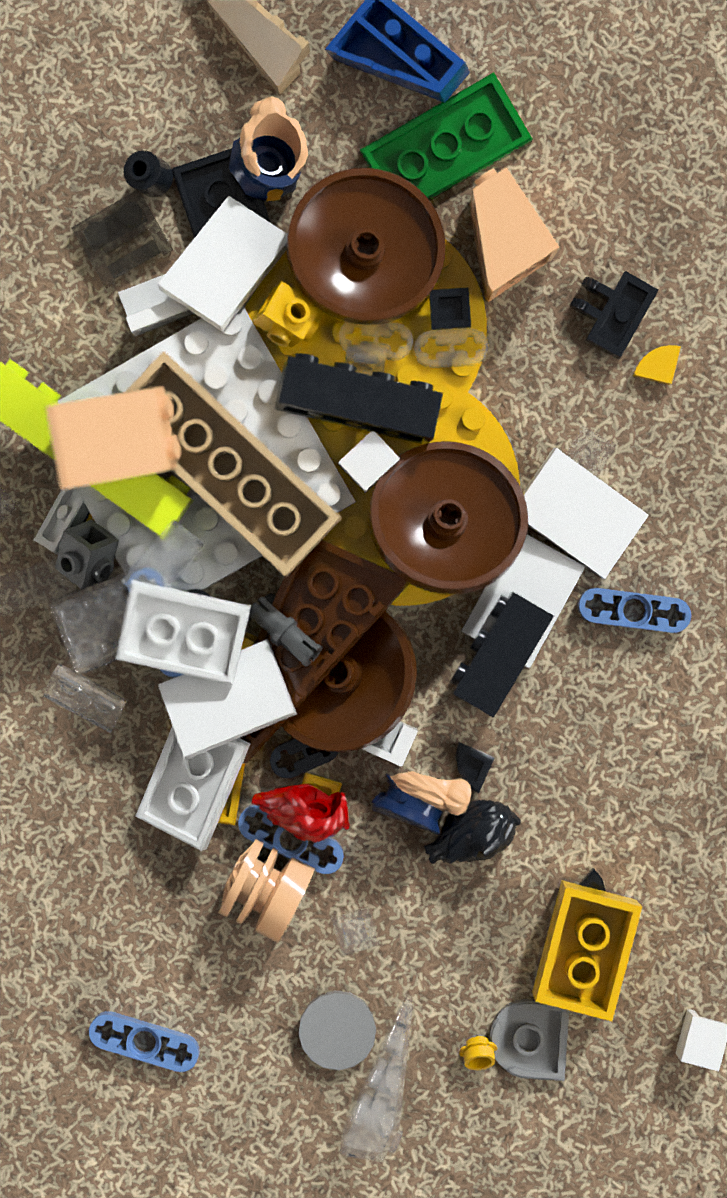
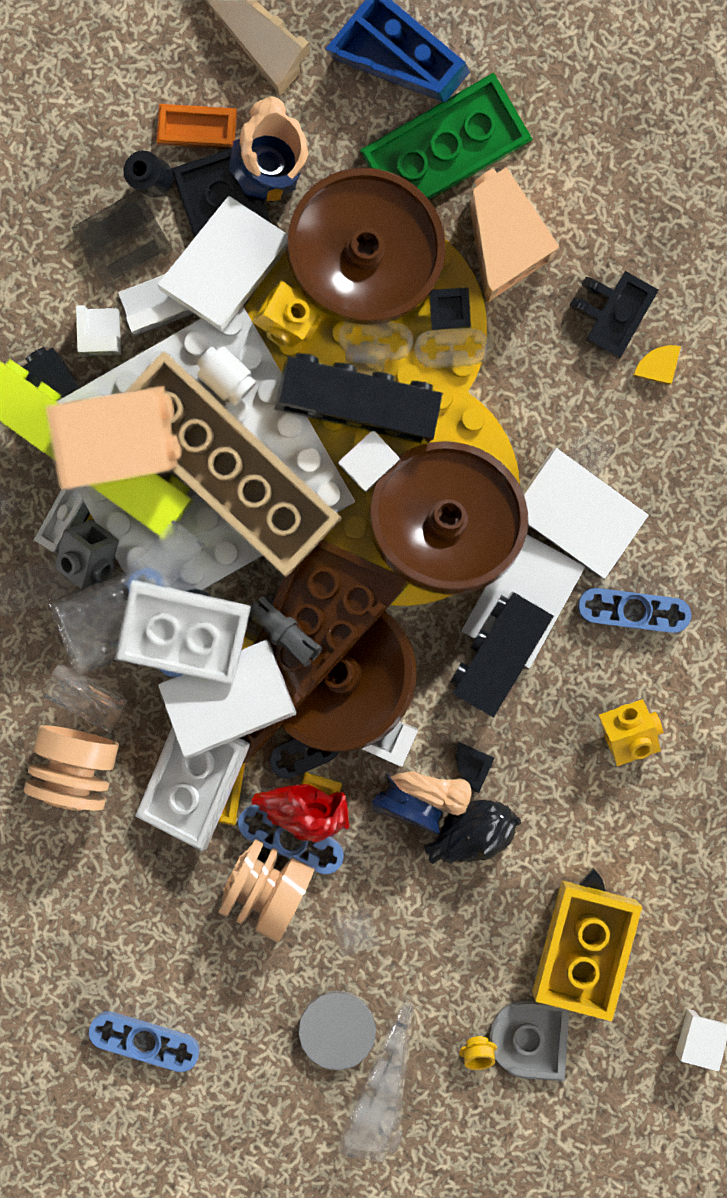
(50, 369): none -> black brick
(71, 768): none -> light nougat wheel
(98, 331): none -> white panel
(196, 126): none -> orange tile
(225, 375): none -> white brick
(631, 732): none -> yellow brick

